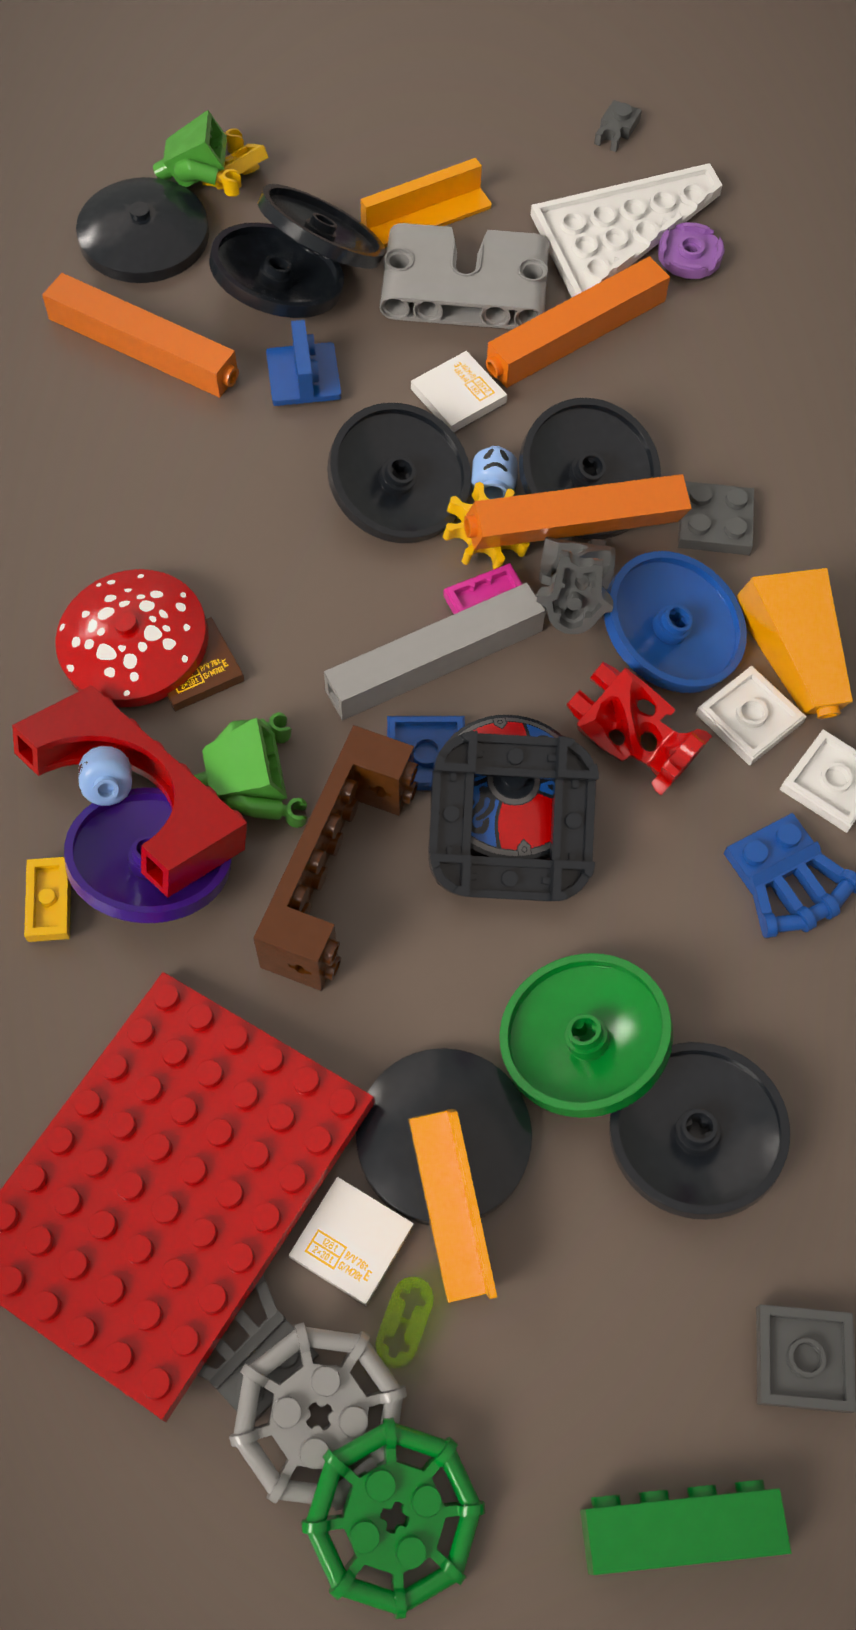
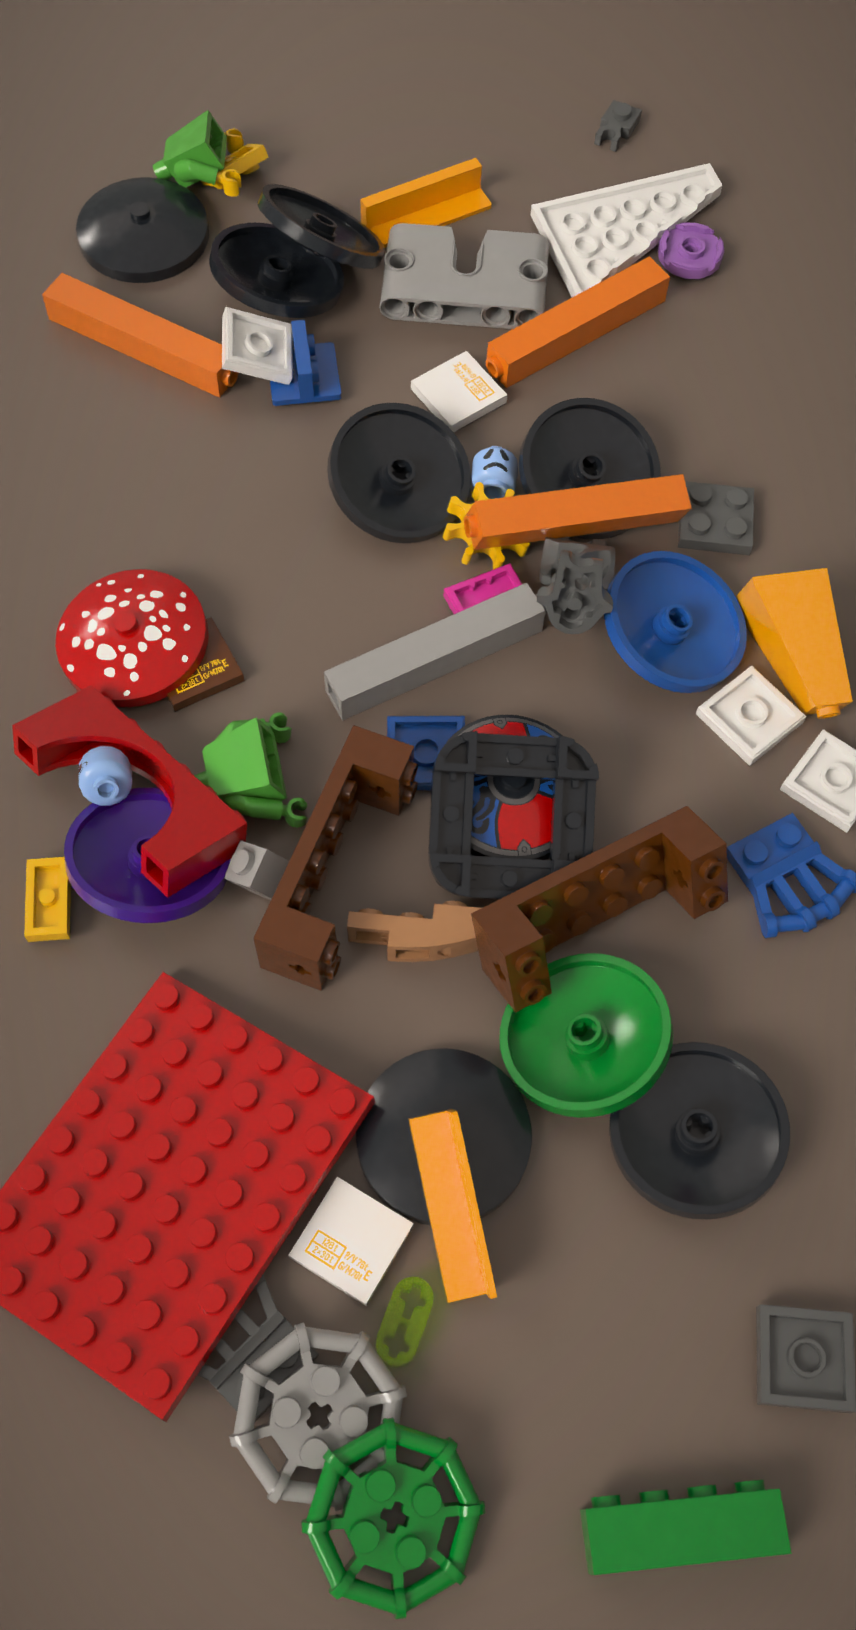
(256, 869): none -> light grey brick
(257, 346): none -> white tile
(415, 937): none -> medium nougat slope
(619, 711): red hips -> none
(668, 855): none -> reddish brown plate

